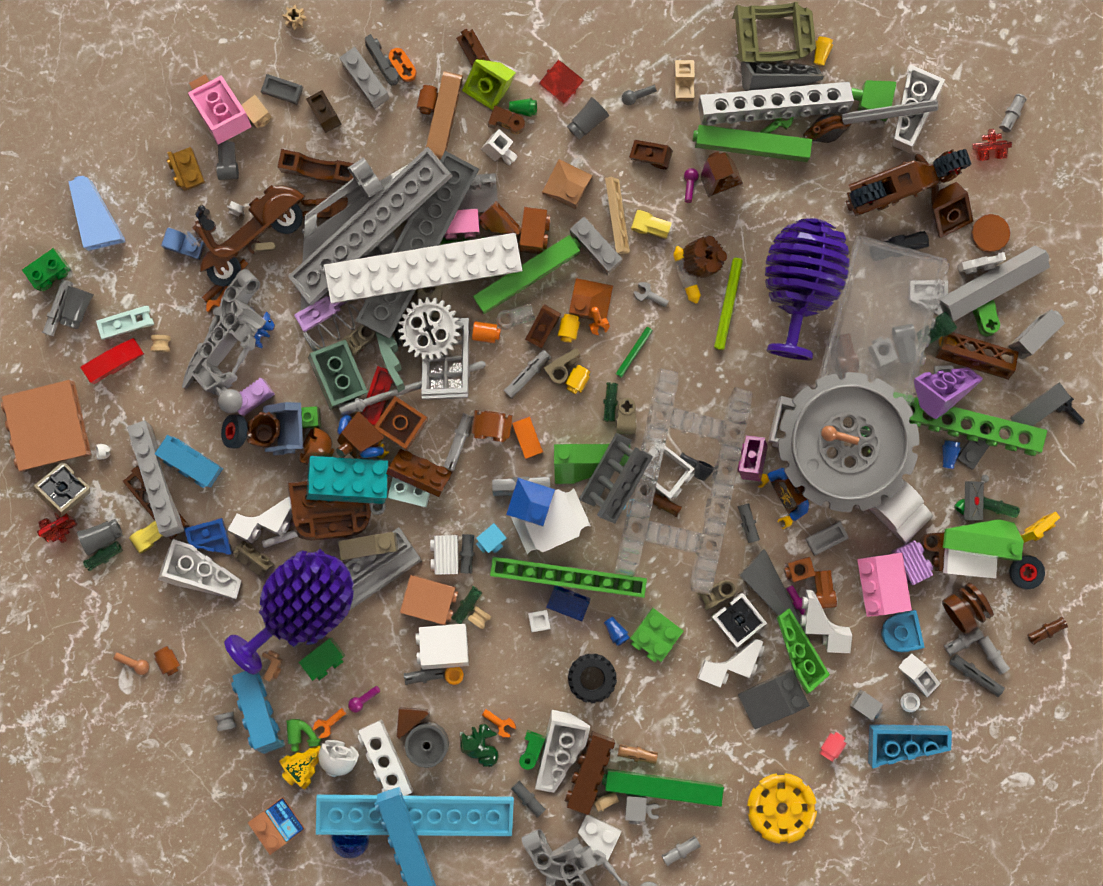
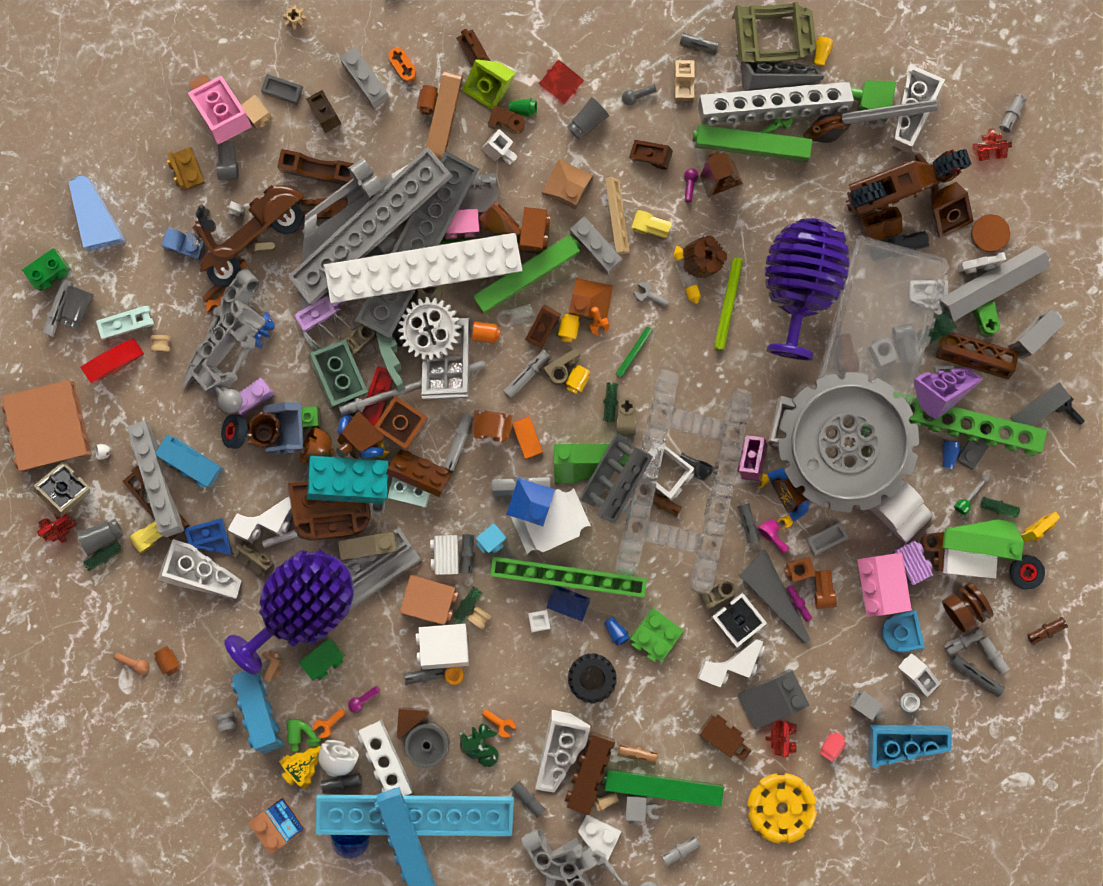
(341, 783): none -> dark grey pin
(381, 60): dark grey hinge -> none
(530, 755): green leg -> none
(699, 43): none -> dark grey pin
(723, 737): none -> reddish brown brick
(769, 531): none -> dark pink bar
(780, 738): none -> clear red hips
(802, 655): bright green wedge -> none
(830, 433): nougat bar -> none
(834, 637): white arch -> none
(882, 224): none -> reddish brown brick
(973, 500): dark grey tile -> none

